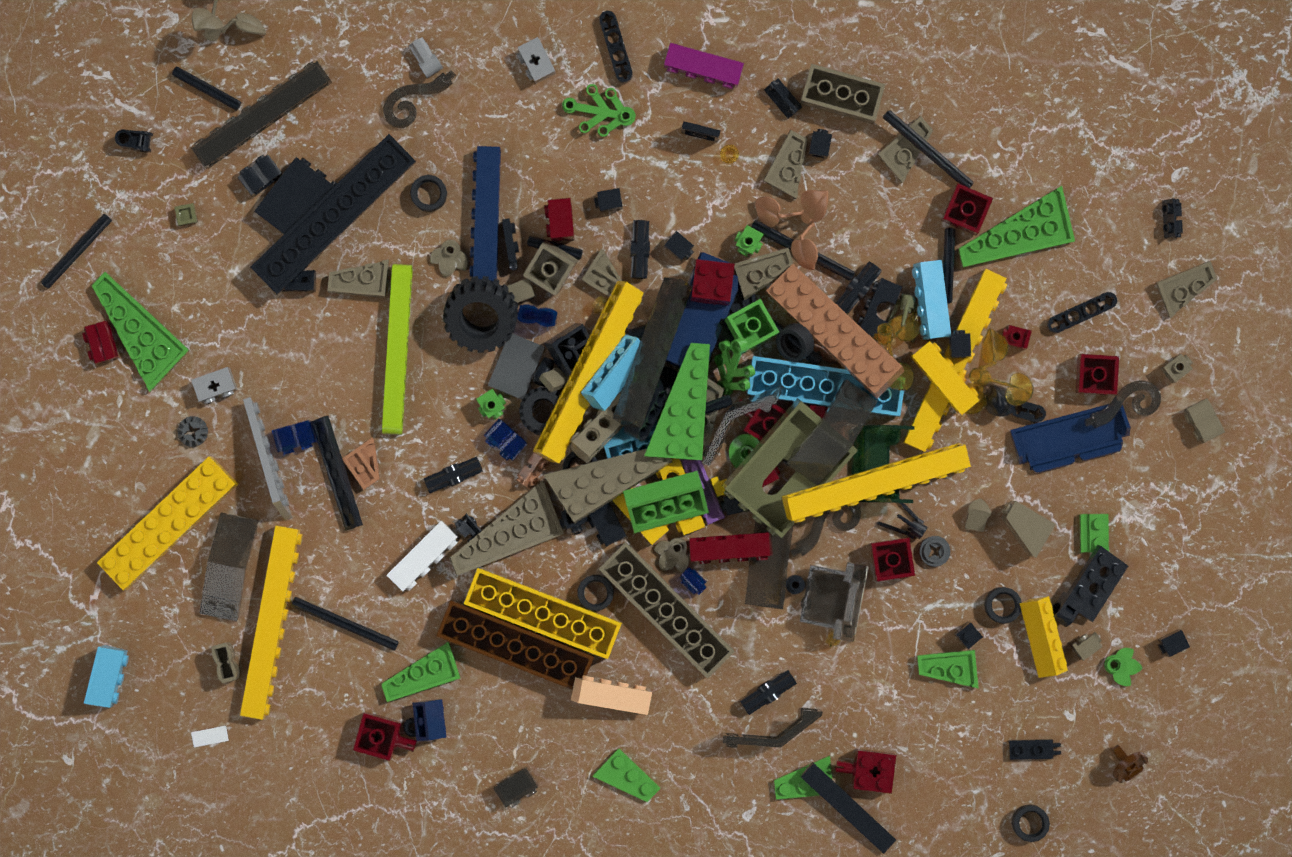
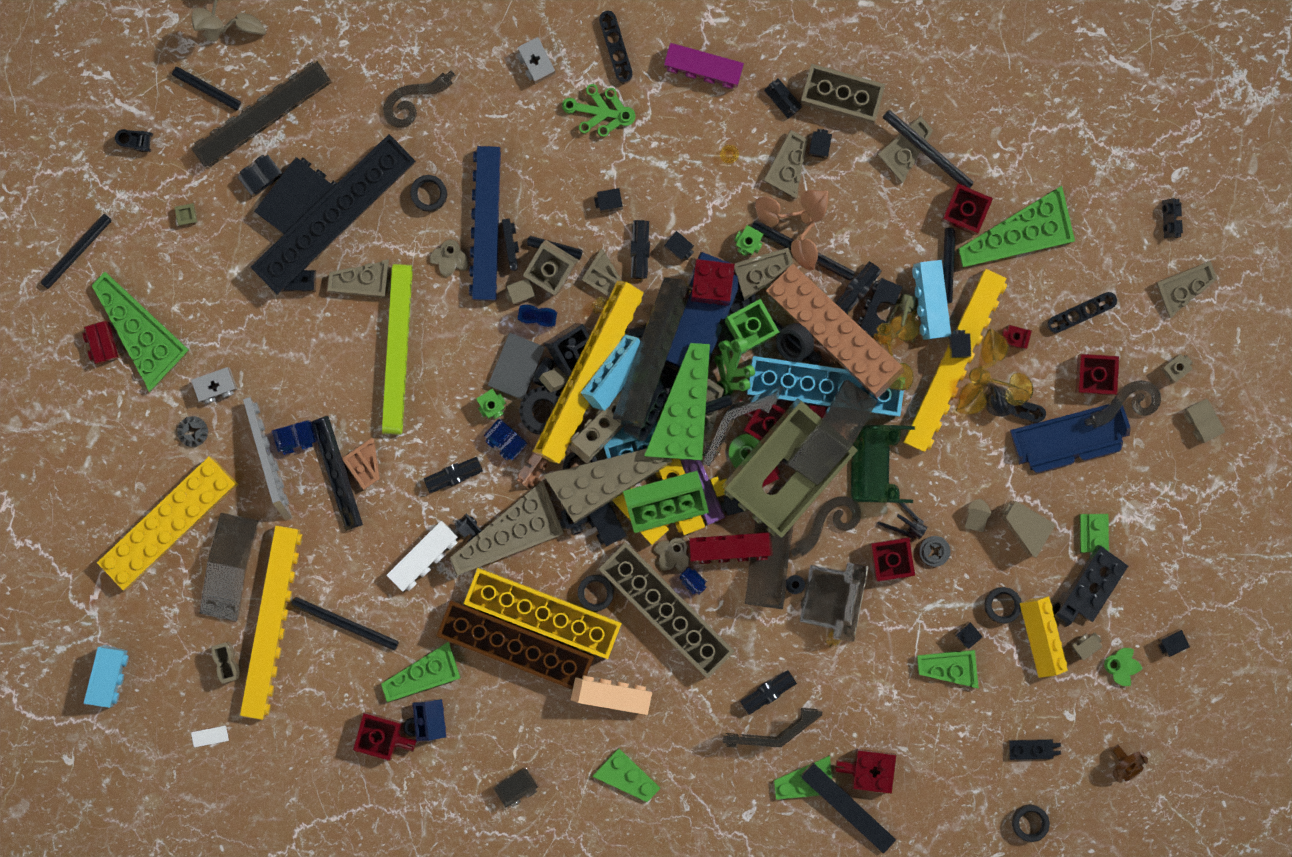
(427, 60): light grey piece -> none
(474, 336): black tyre -> none
(560, 219): dark red brick -> none
(700, 131): black tile -> none
(875, 482): yellow brick -> none
(945, 378): yellow brick -> none

